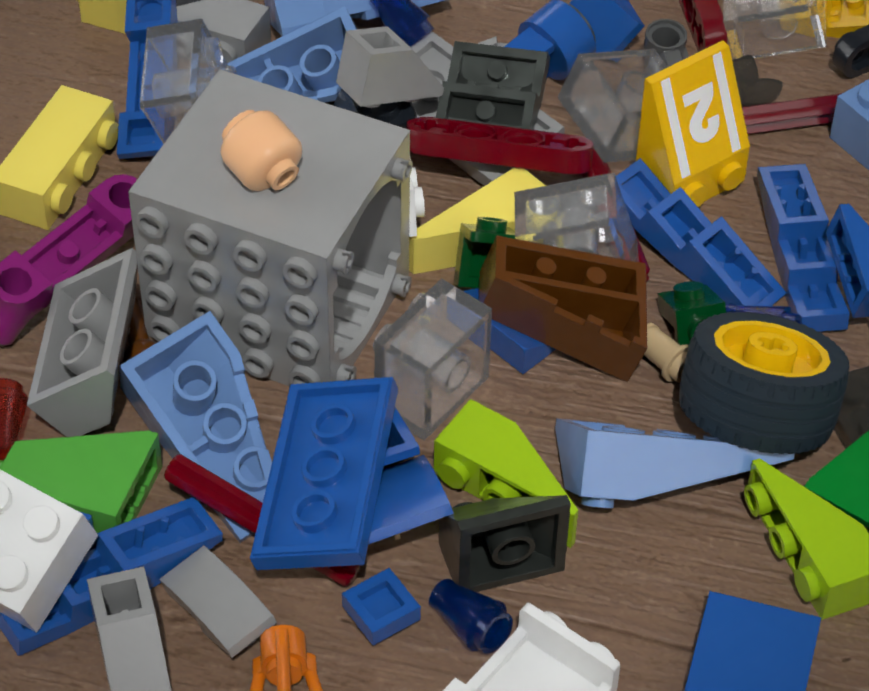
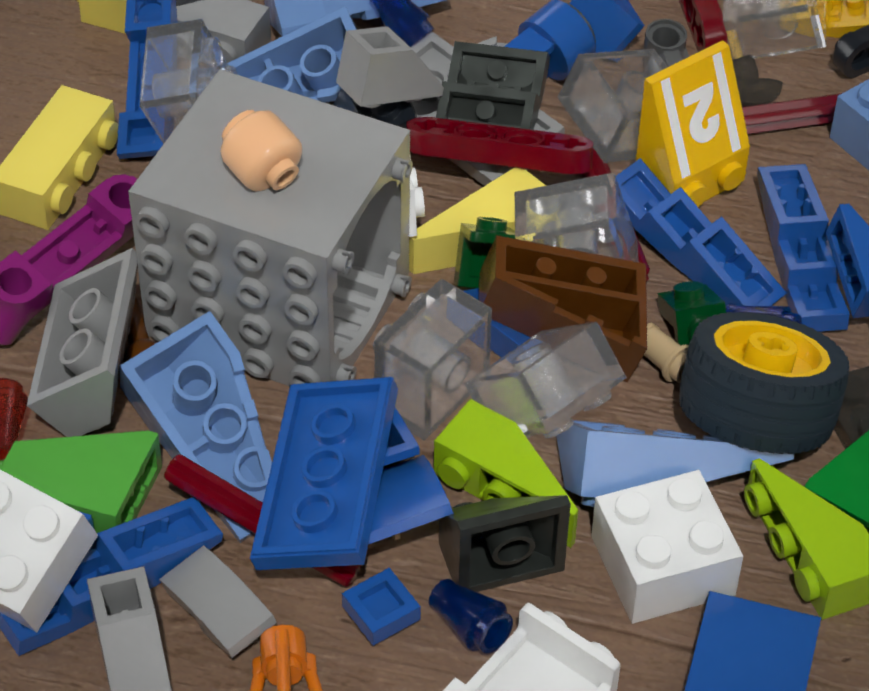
(550, 379): none -> clear brick
(665, 545): none -> white brick

